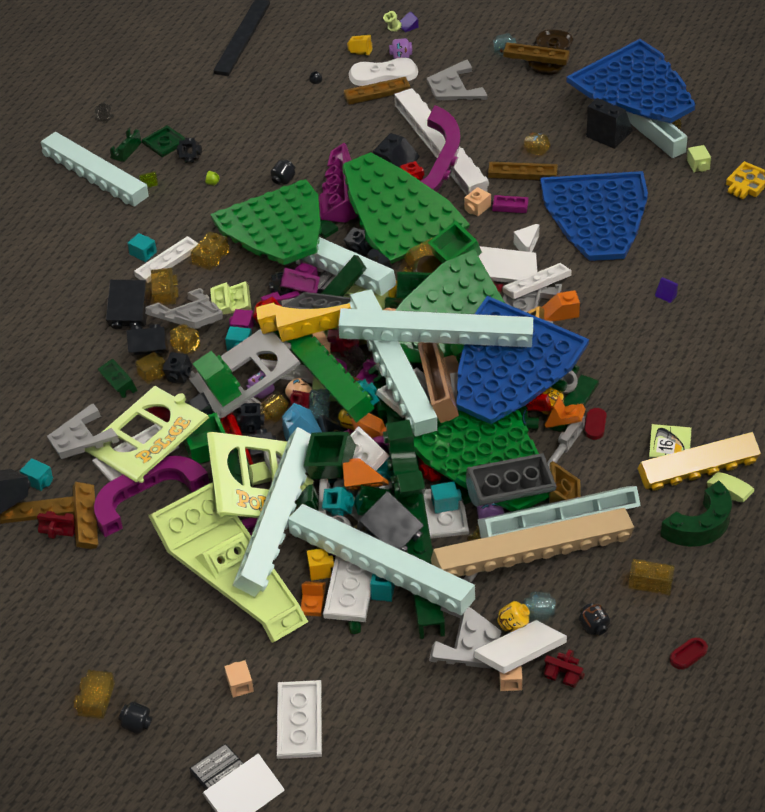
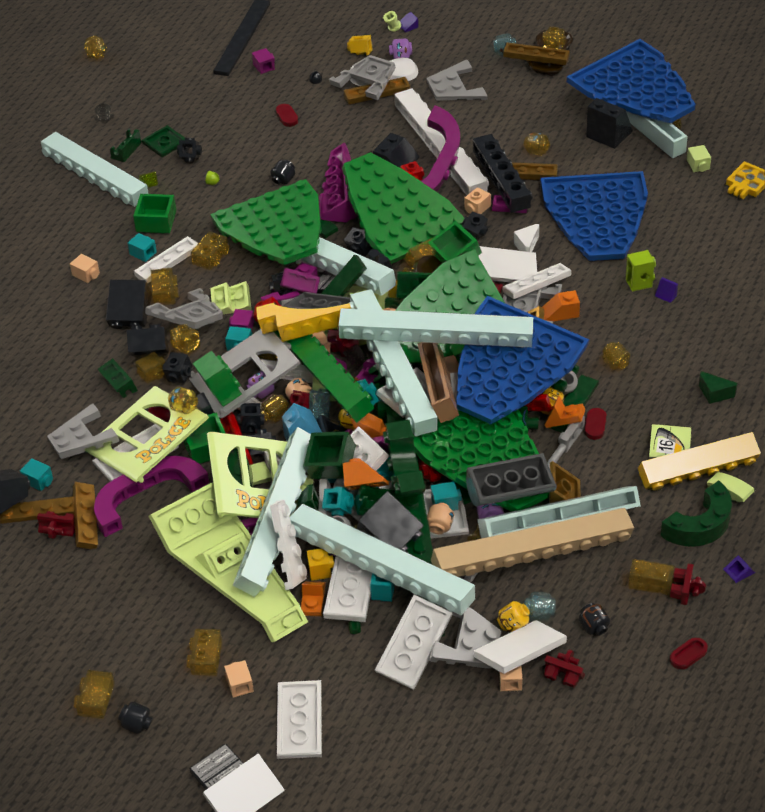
(84, 268): none -> light nougat brick
(95, 47): none -> clear yellow head
(155, 213): none -> green piece
(183, 400): none -> clear yellow head
(205, 652): none -> clear yellow brick
(263, 61): none -> magenta brick
(287, 115): none -> dark red tile
(287, 544): none -> white wing
(368, 70): none -> light grey wing
(412, 642): none -> white tile
(440, 518): none -> light nougat head
(476, 225): none -> black brick
(502, 173): none -> black brick
(554, 38): none -> clear yellow brick
(616, 356): none -> clear yellow head
(640, 270): none -> lime brick
(685, 576): none -> dark red hips
(716, 388): none -> dark green slope
(738, 569): none -> dark purple slope

